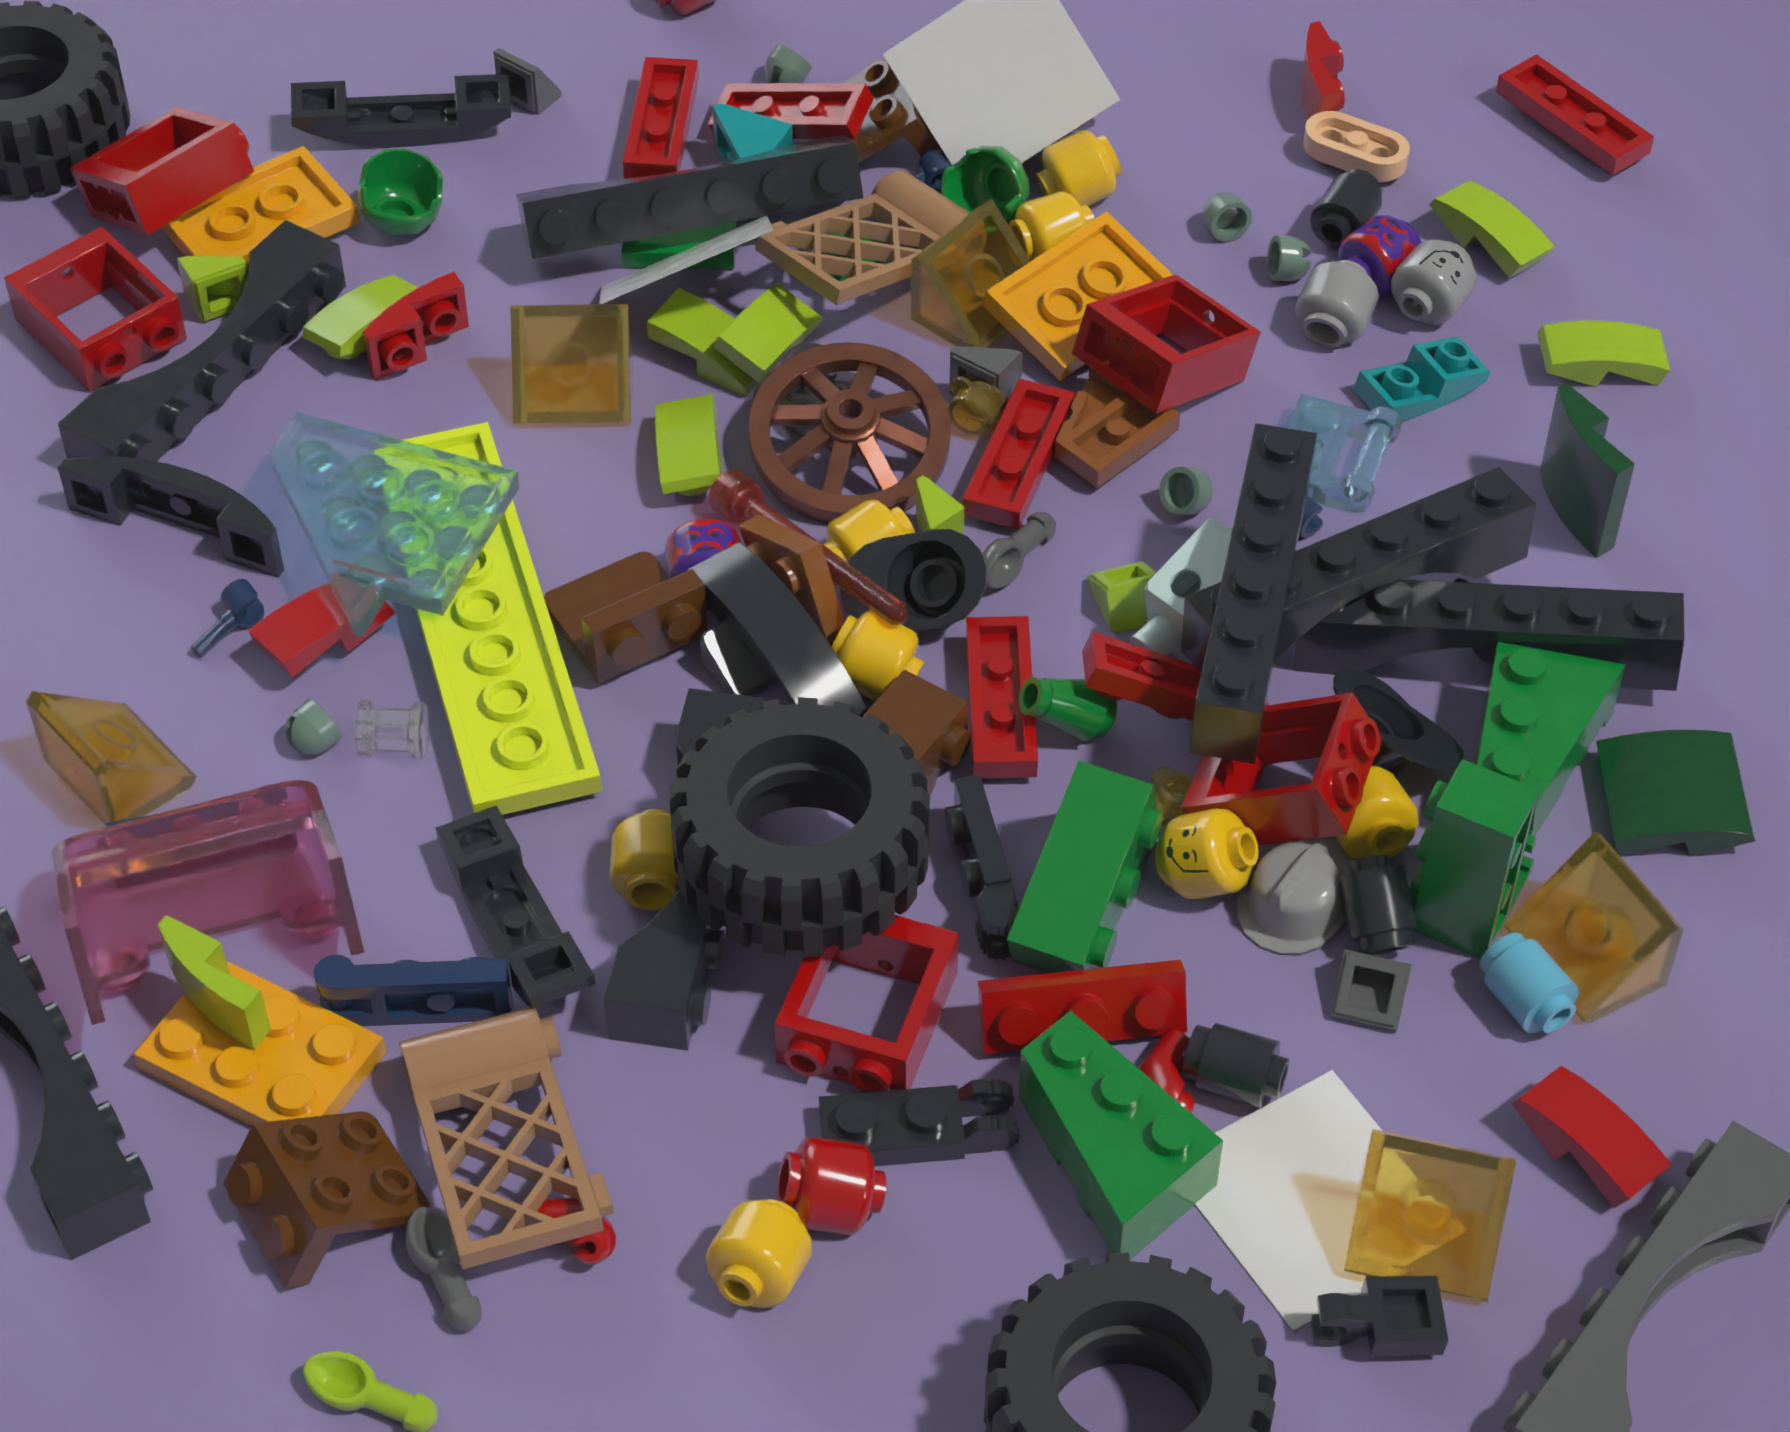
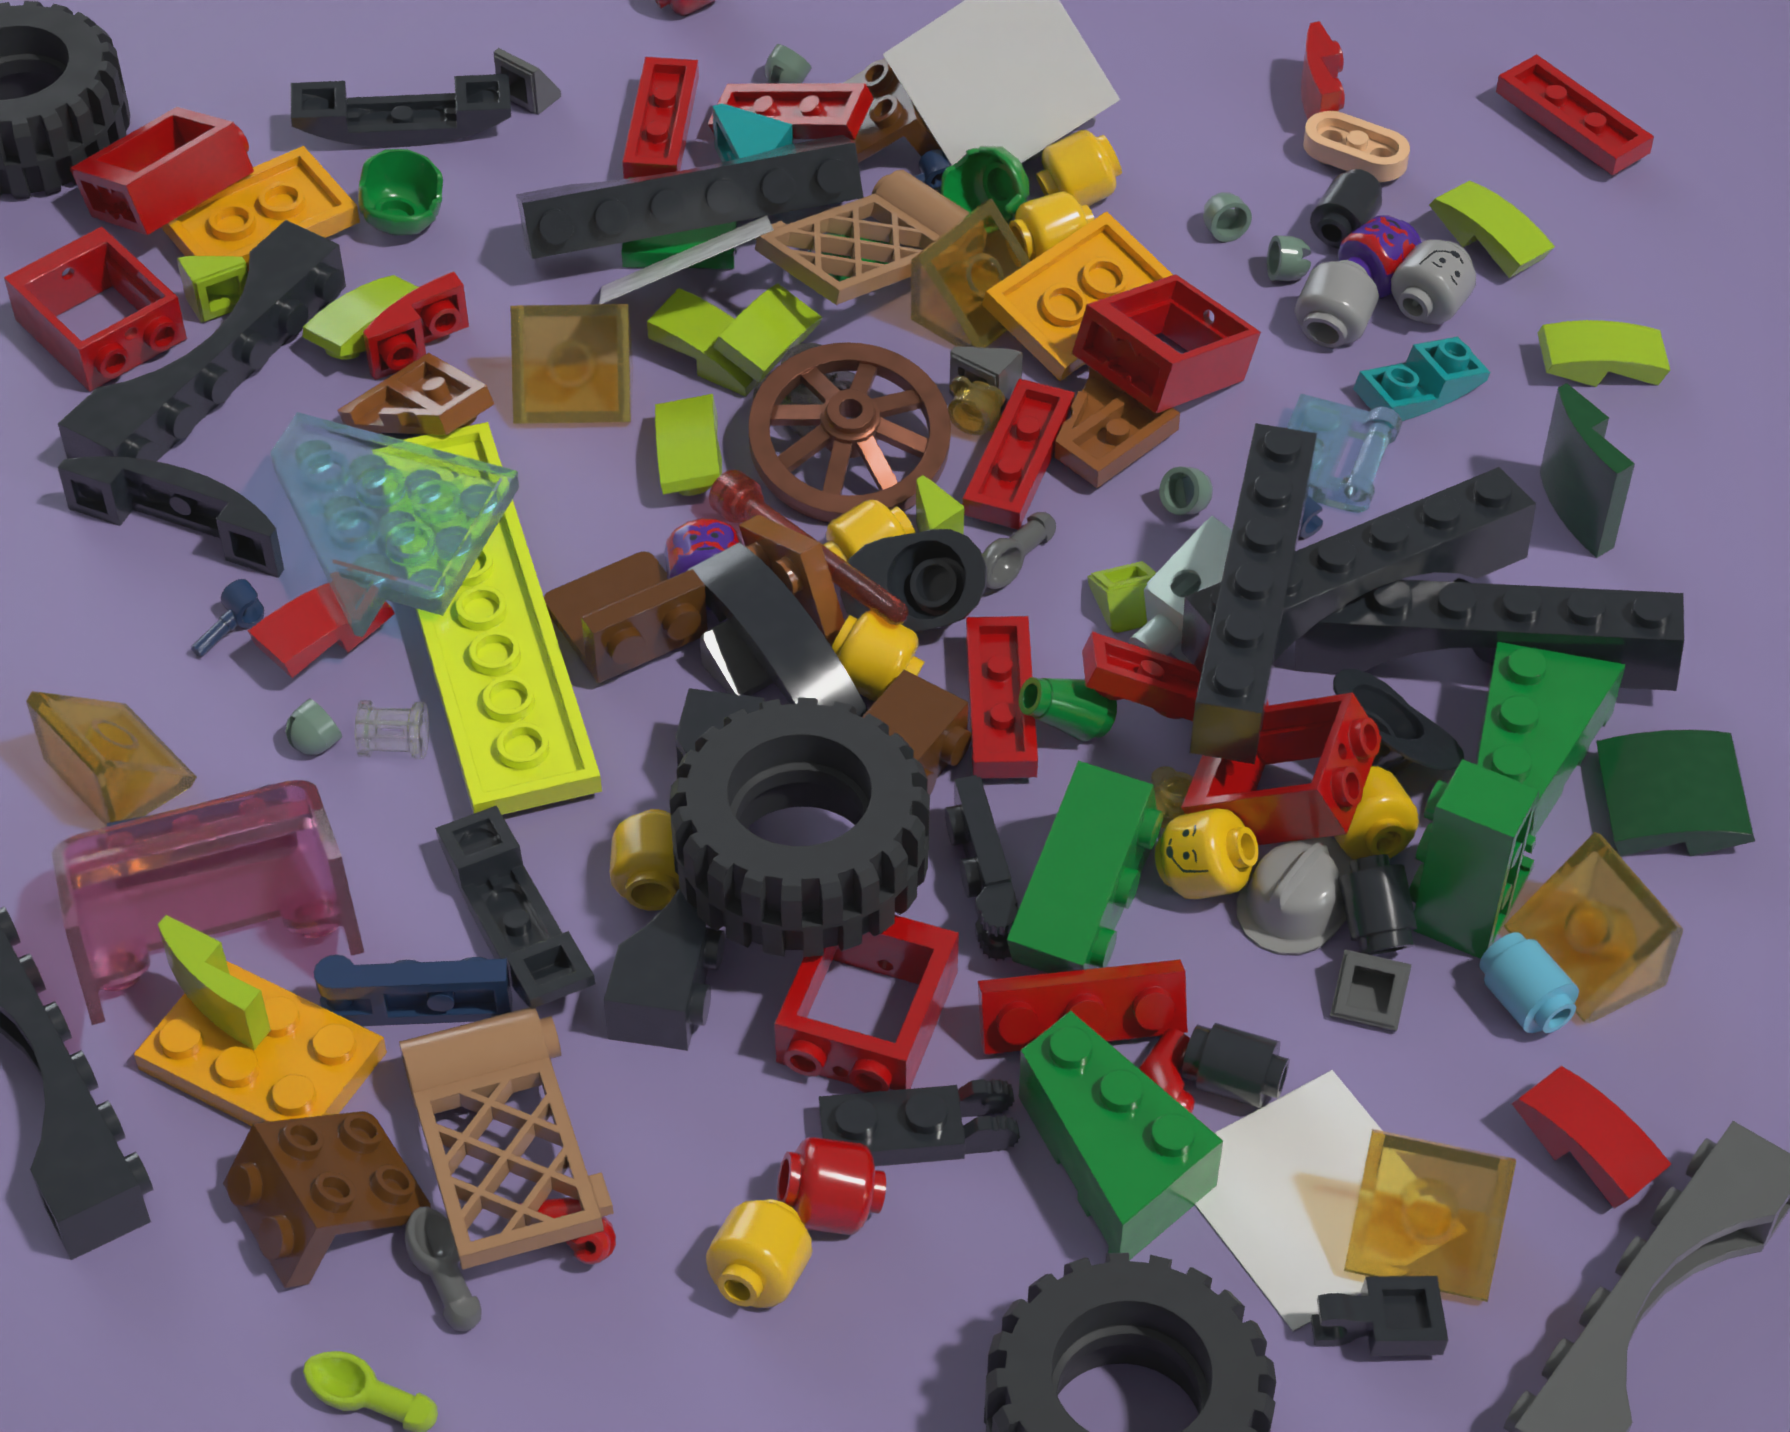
(419, 400): none -> dark orange wing

